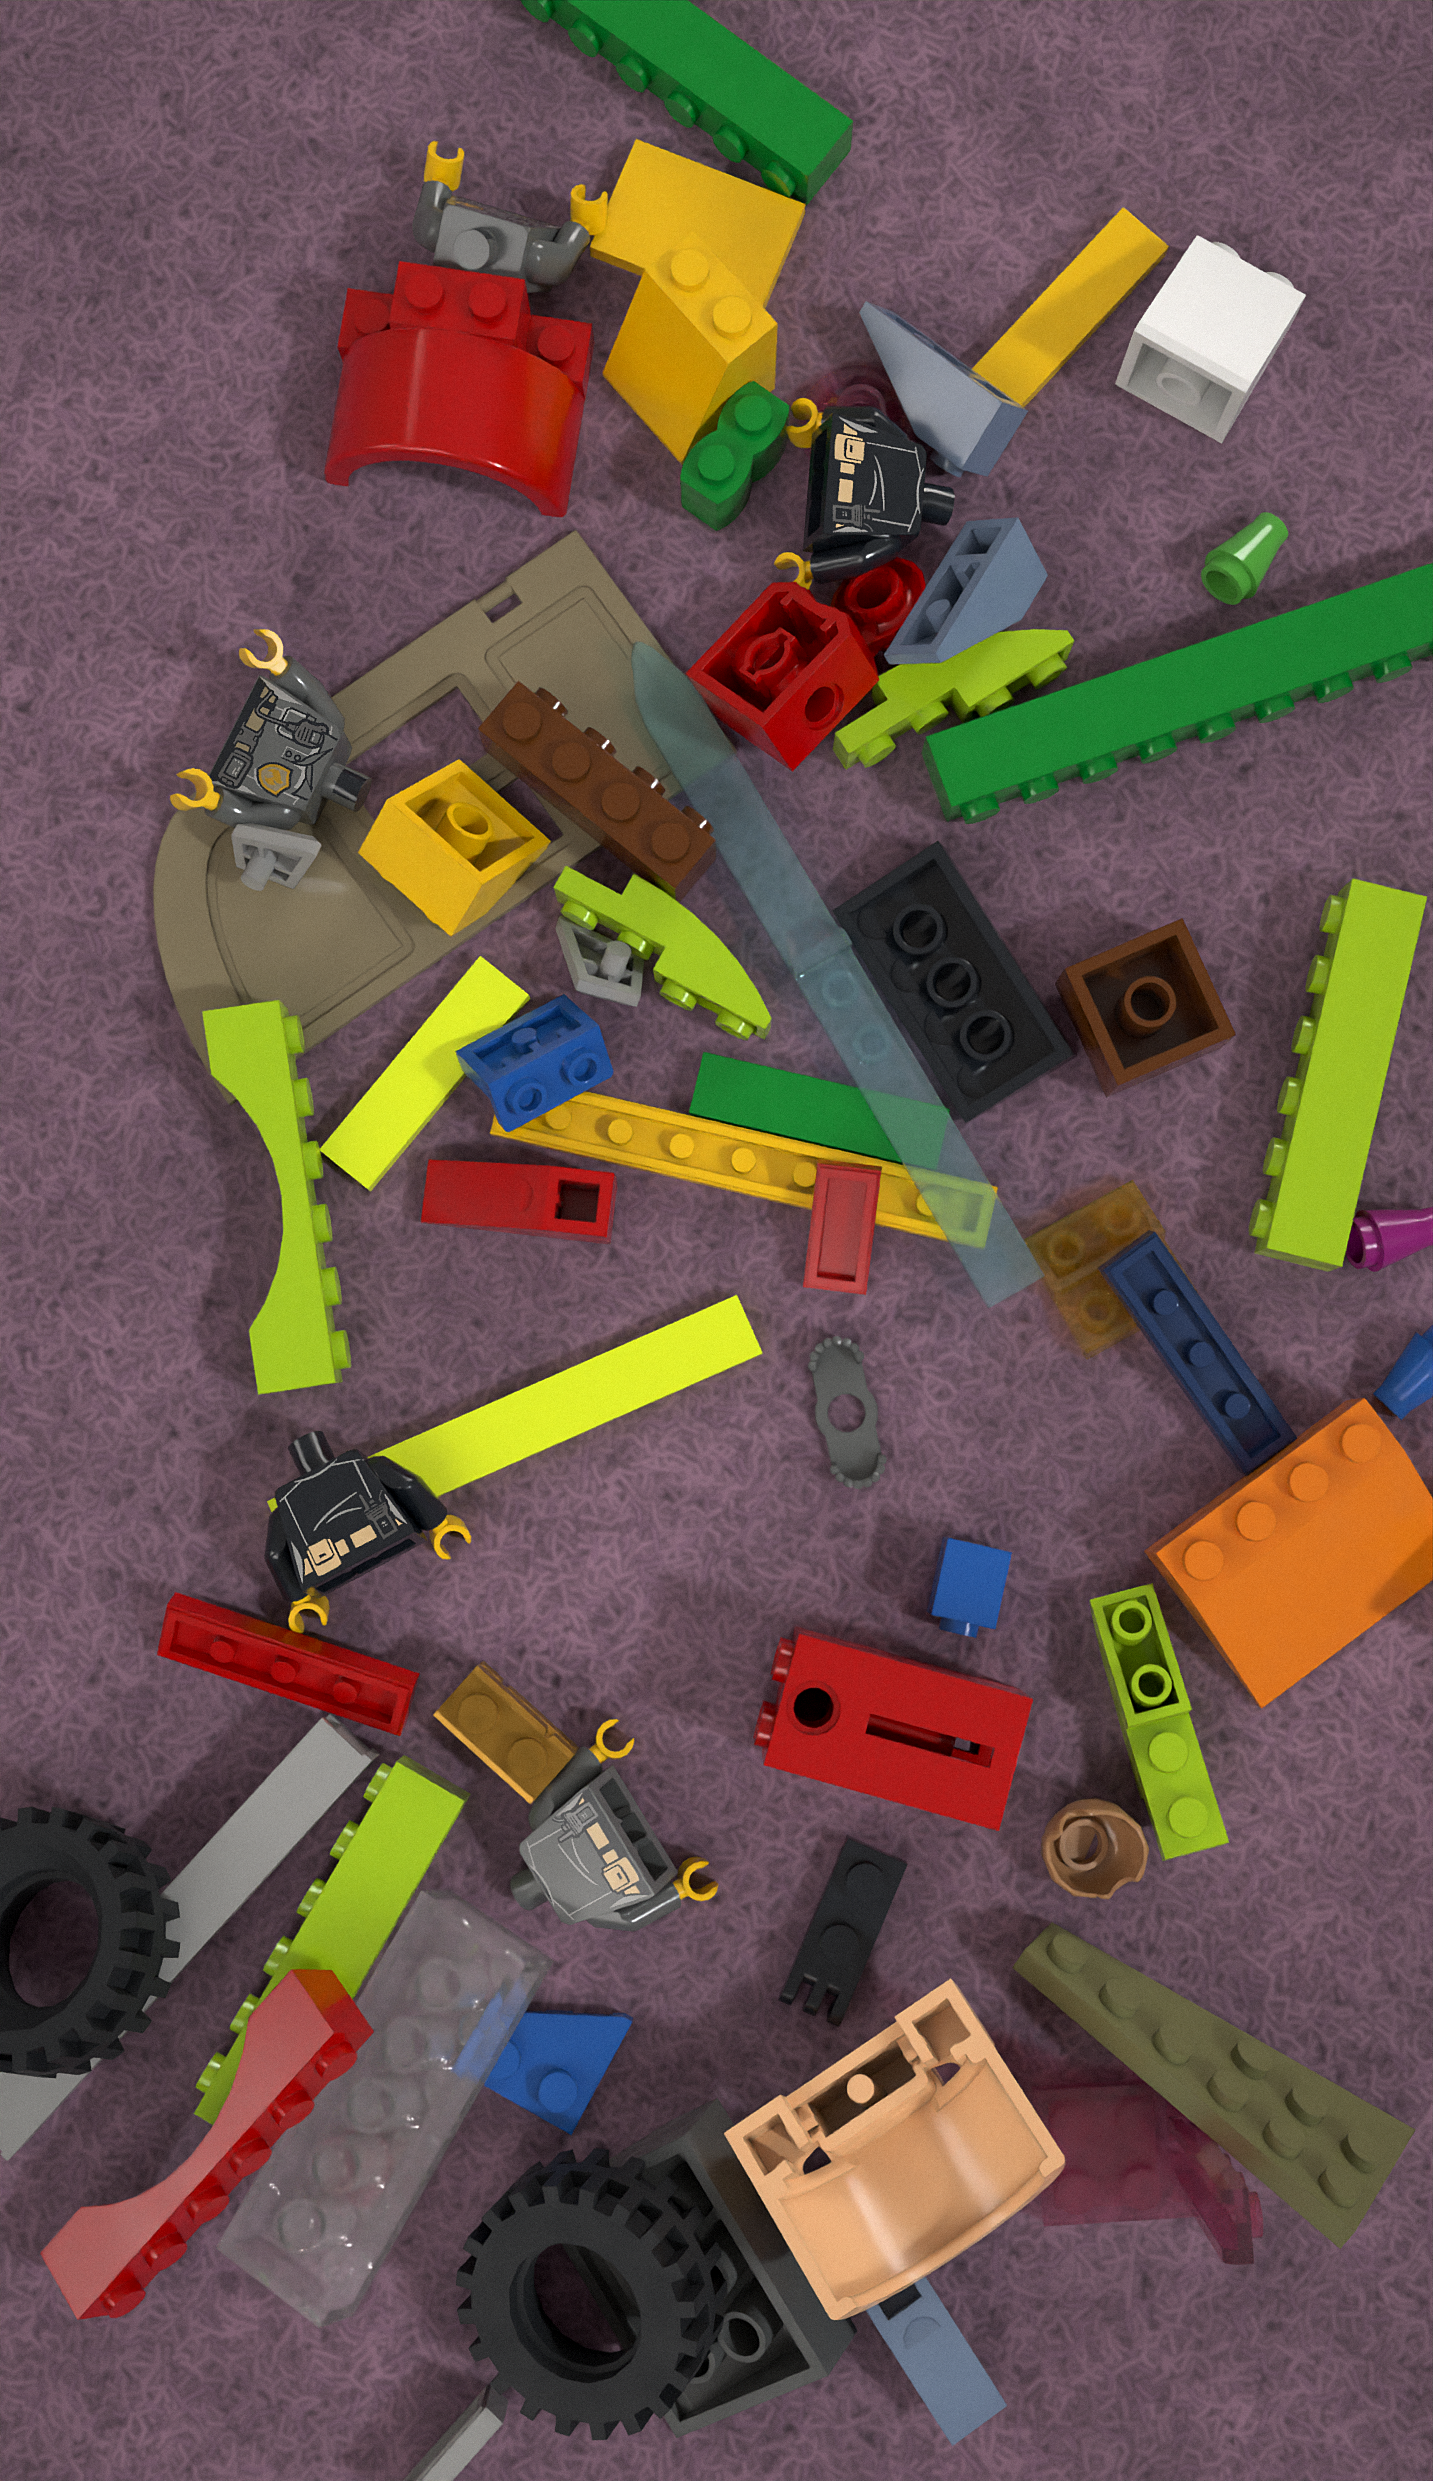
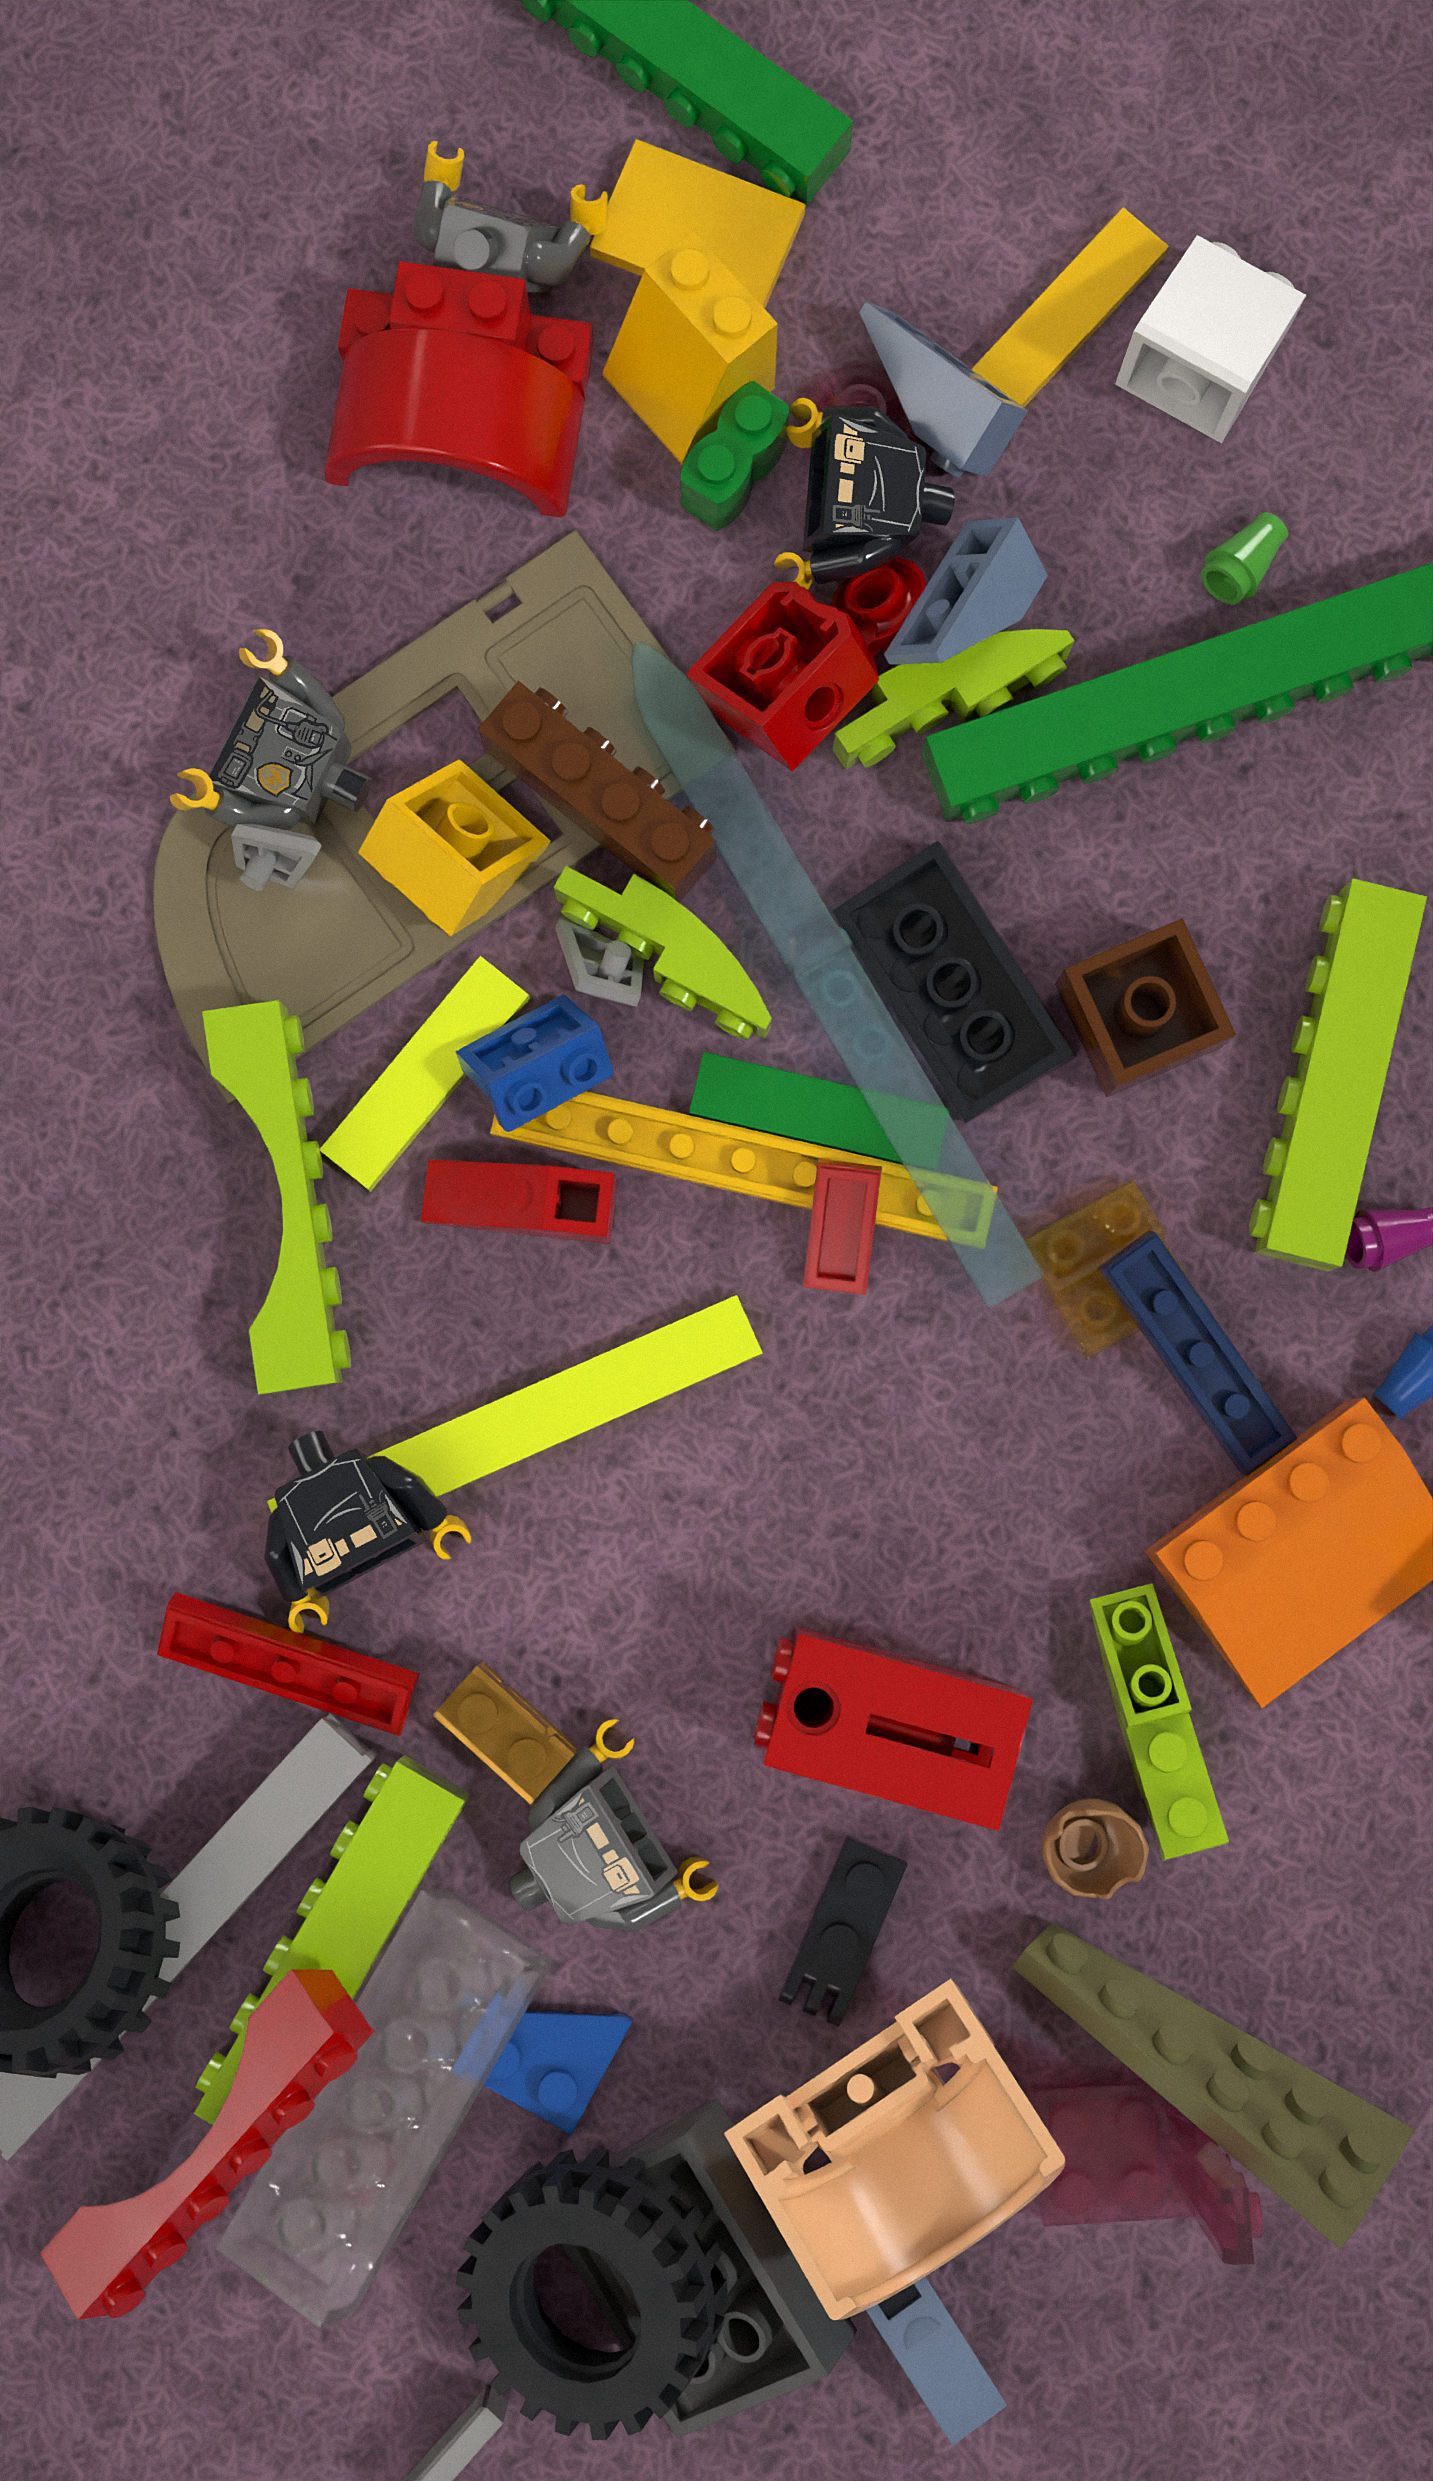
(839, 1371): dark grey piece -> none
(968, 1586): blue brick -> none

